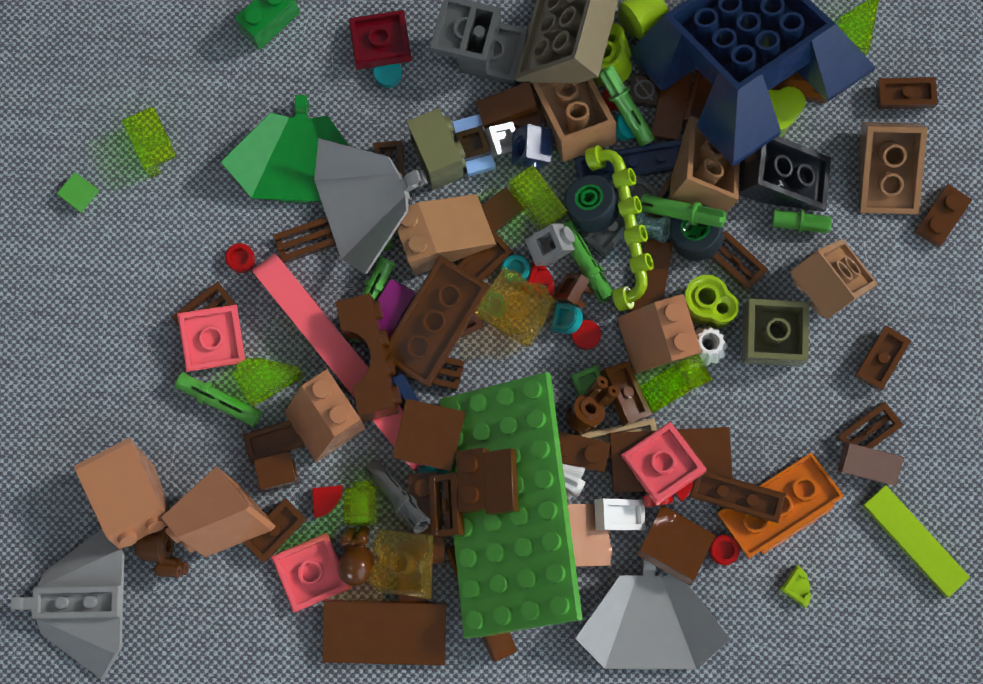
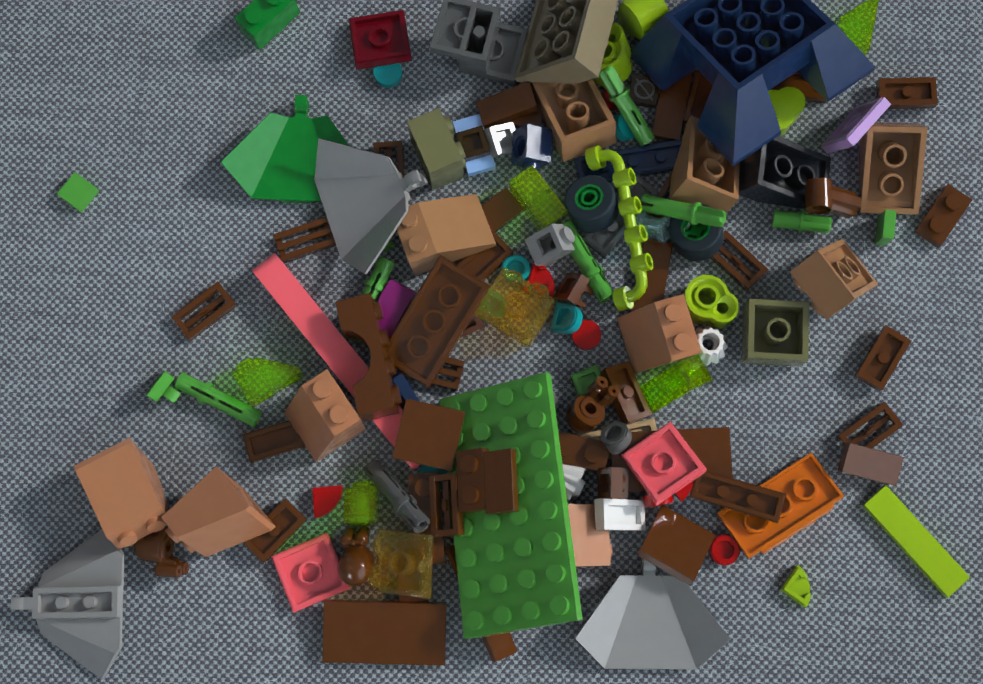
(149, 140): clear neon green panel -> none
(162, 387): none -> bright green tile
(211, 337): coral tile -> none
(240, 258): red tile -> none
(276, 471): reddish brown panel -> none
(613, 483): none -> reddish brown bracket
(616, 437): none -> dark grey tile
(825, 198): none -> reddish brown piece
(855, 125): none -> lavender tile
(885, 227): none -> bright green tile

